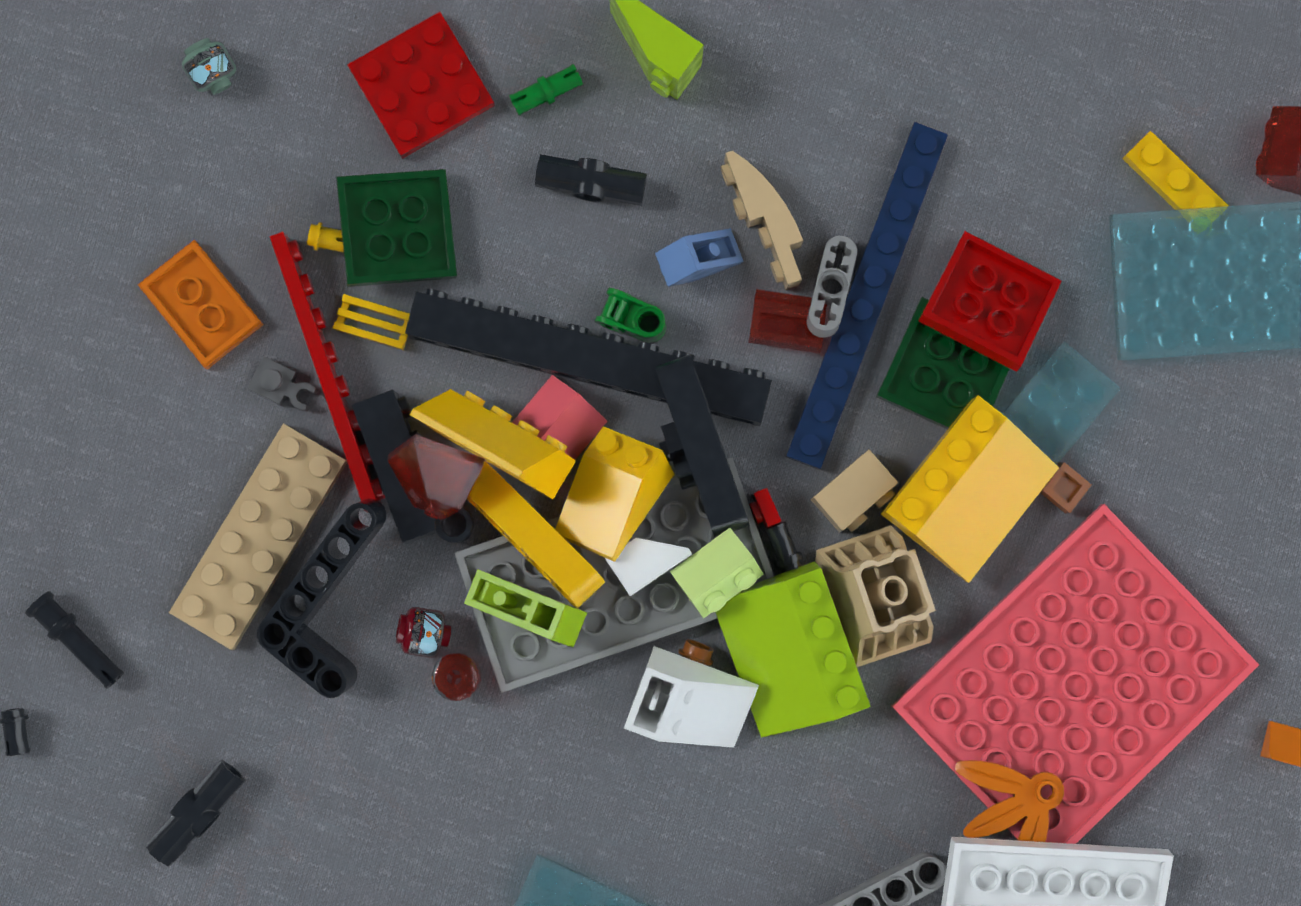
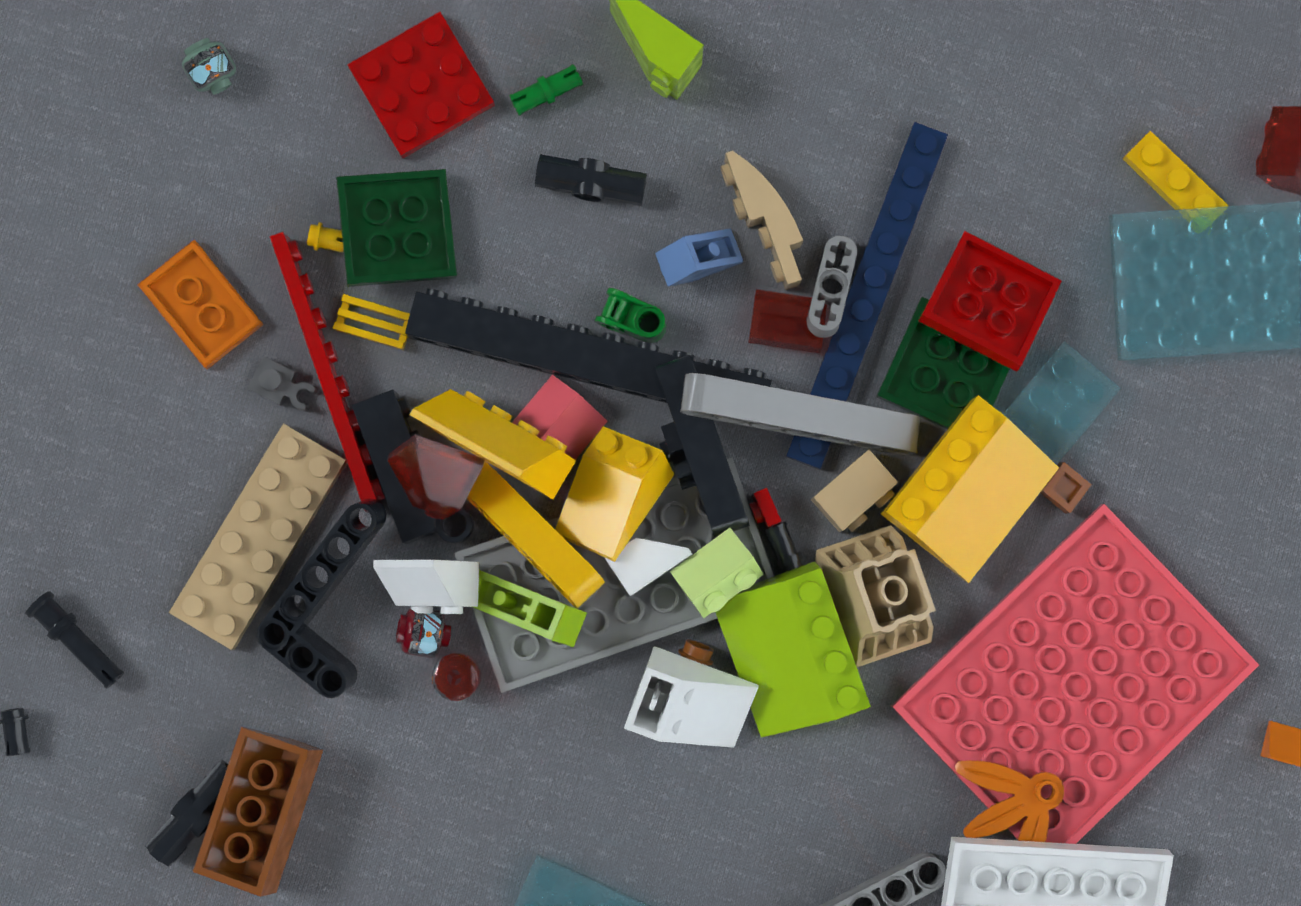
(258, 811): none -> dark orange slope
(430, 584): none -> white slope
(799, 414): none -> light grey beam

